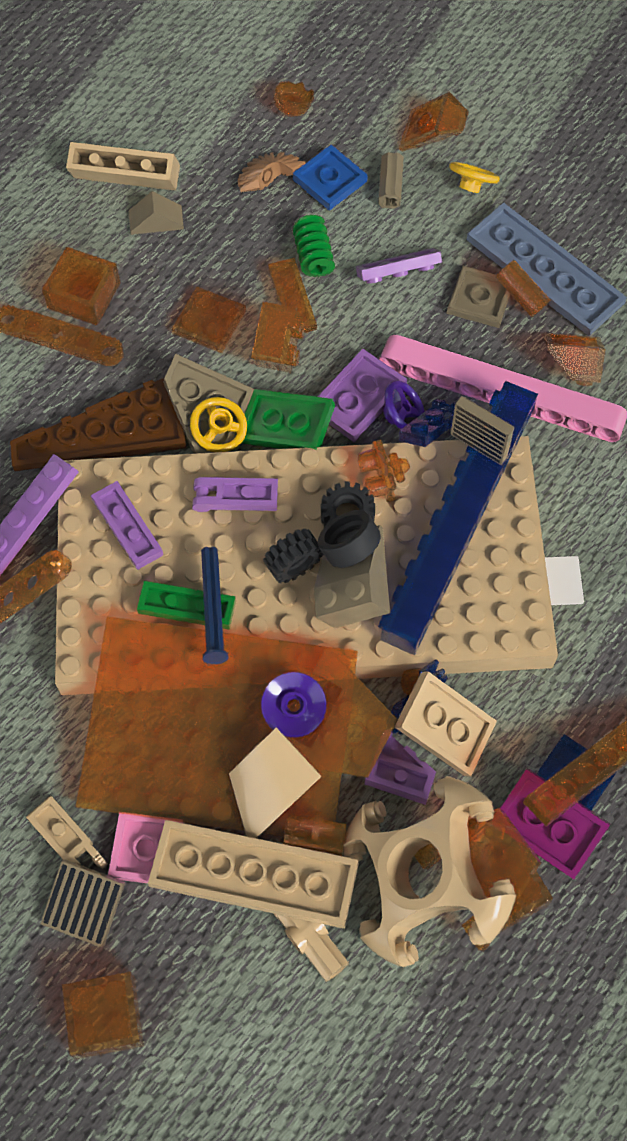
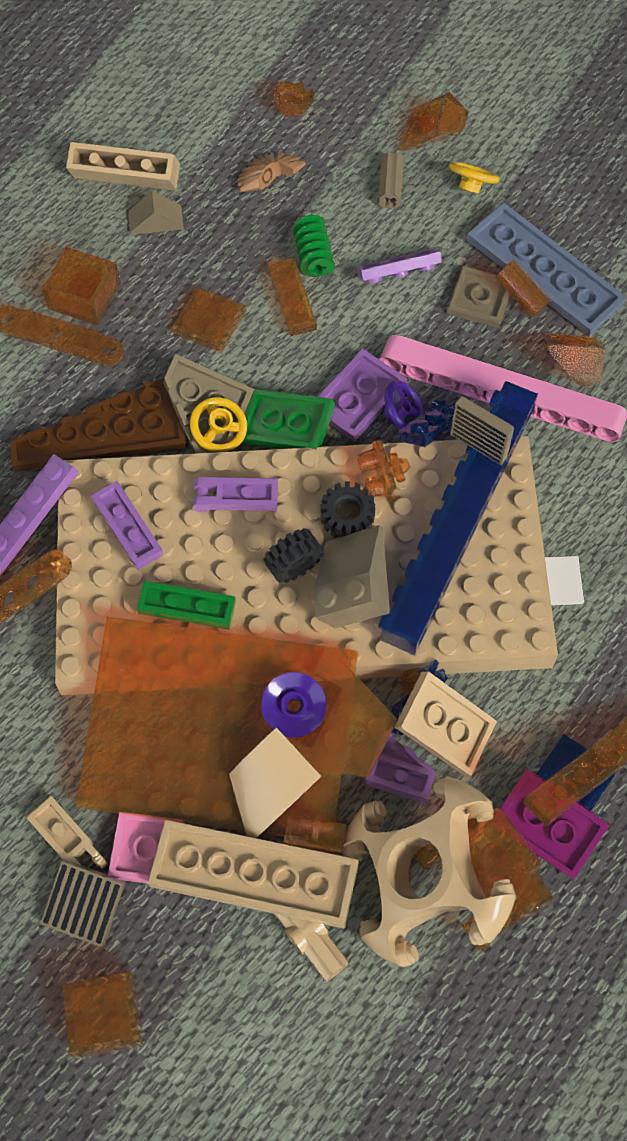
(212, 607): dark blue axle -> none
(278, 337): clear orange piece -> none
(330, 177): blue plate -> none
(349, 538): black tyre -> none

